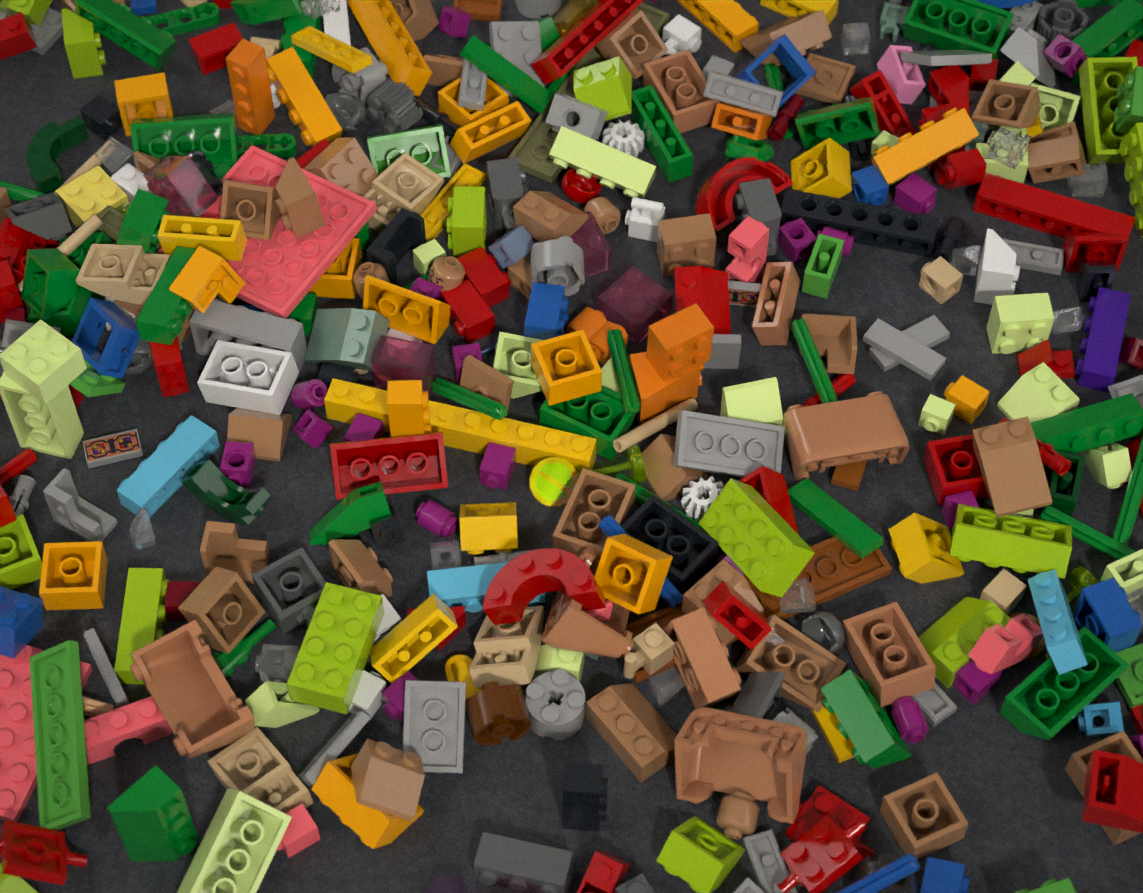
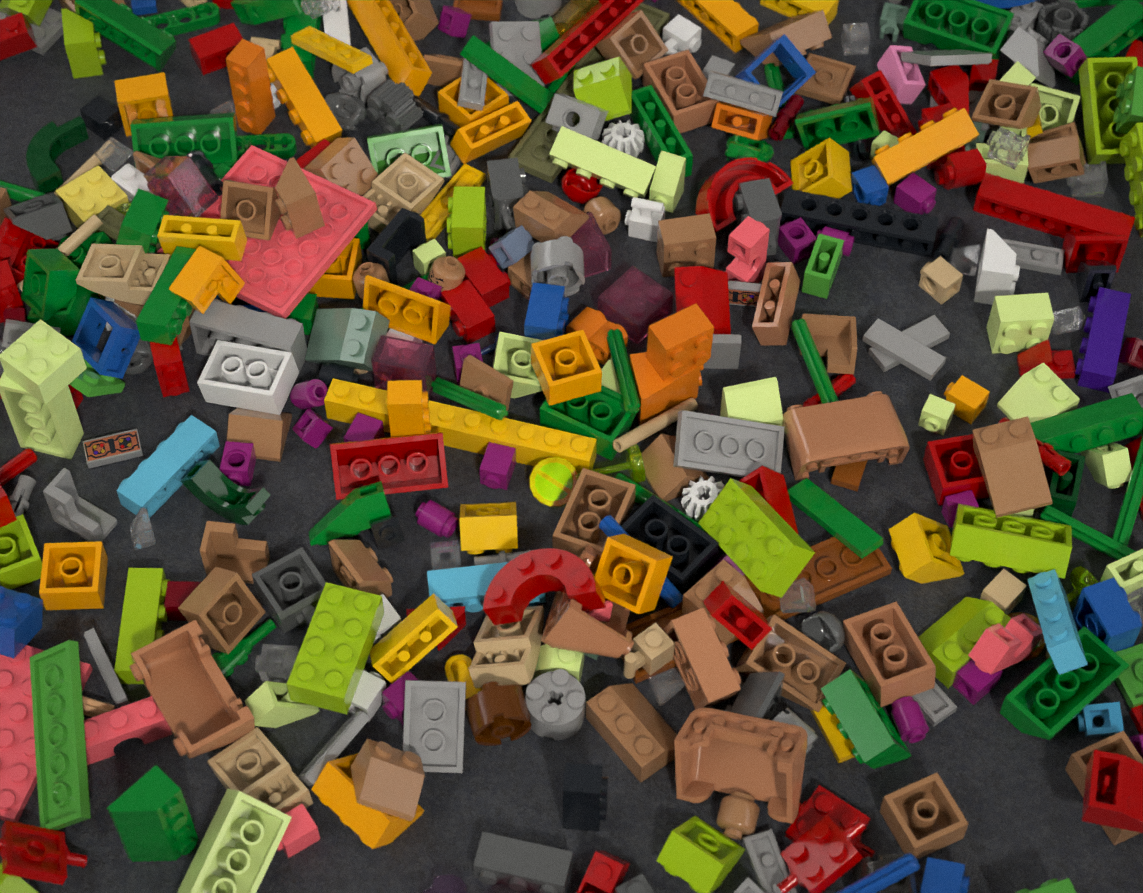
(668, 180): none -> yellowish green slope

